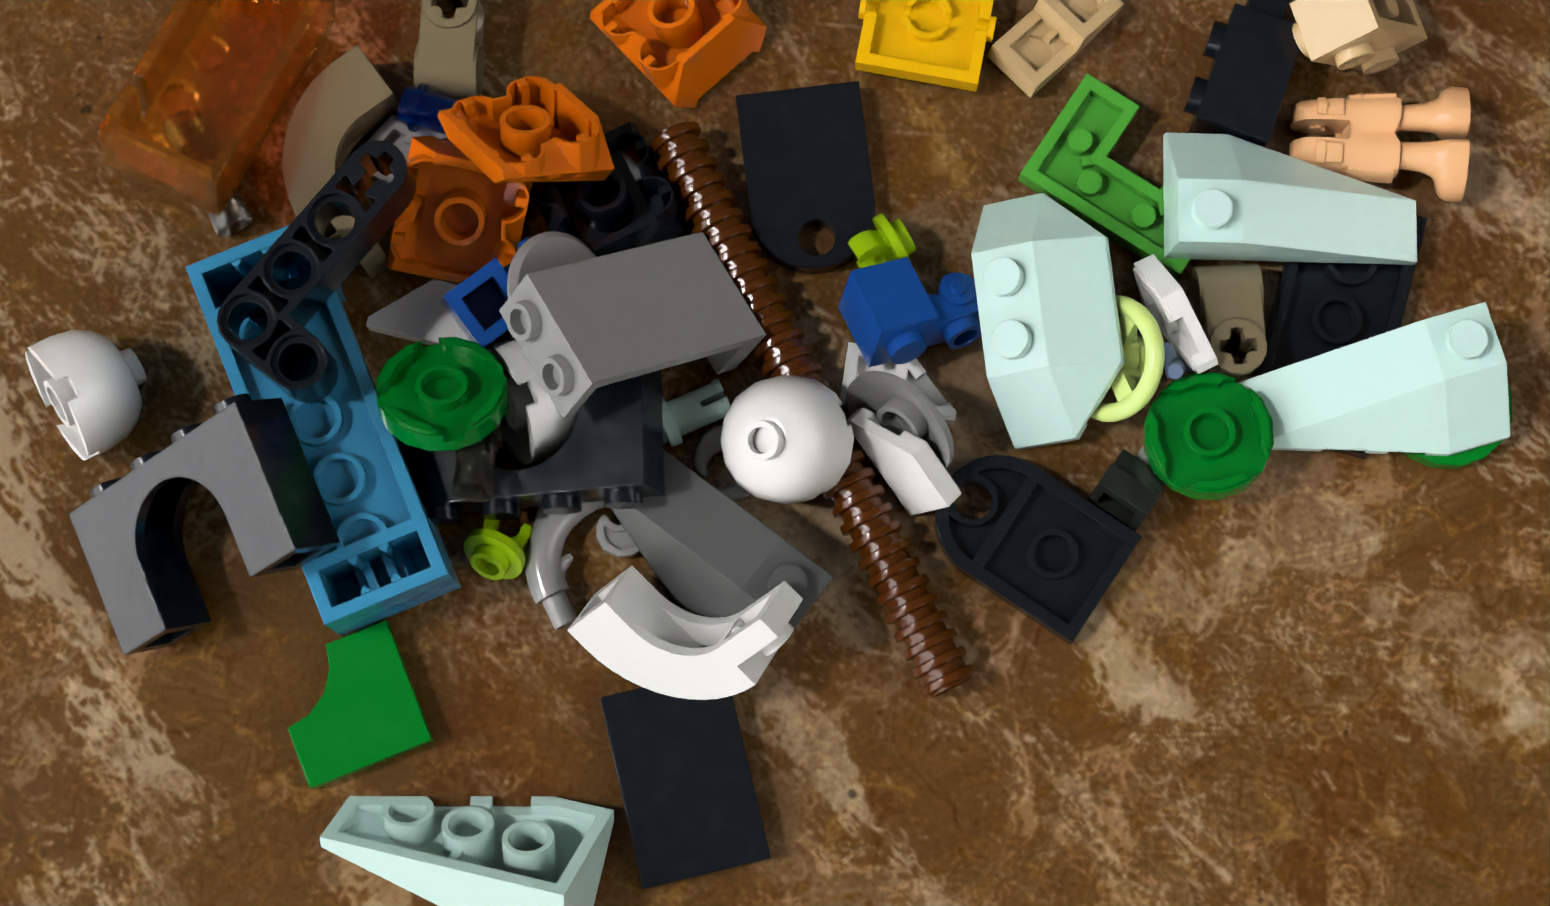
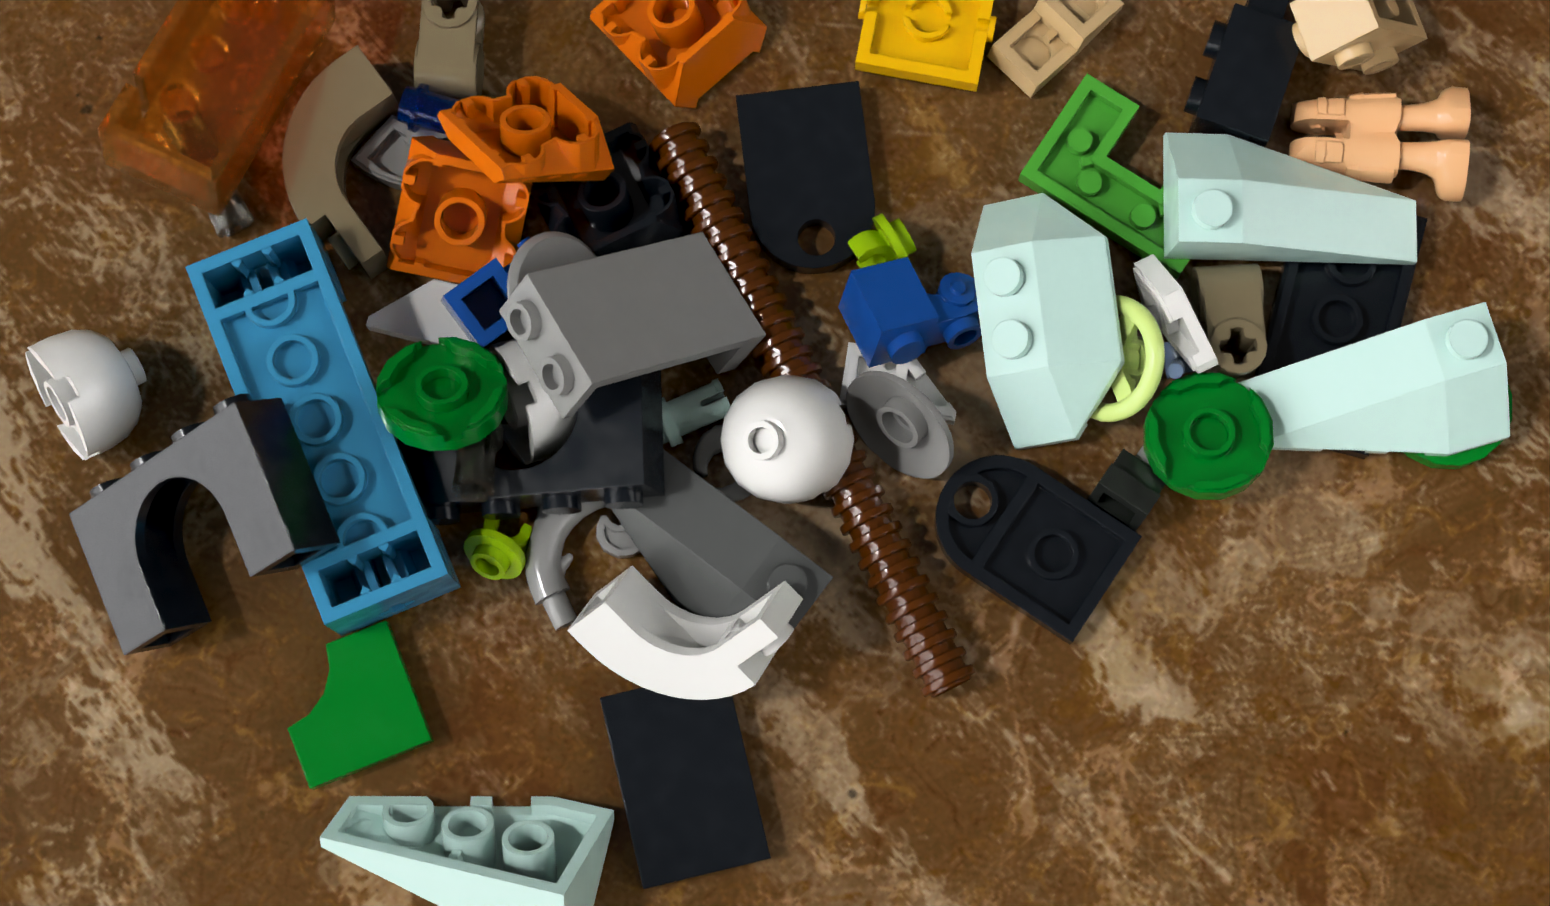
(330, 263): black beam -> none
(905, 464): white tile -> none

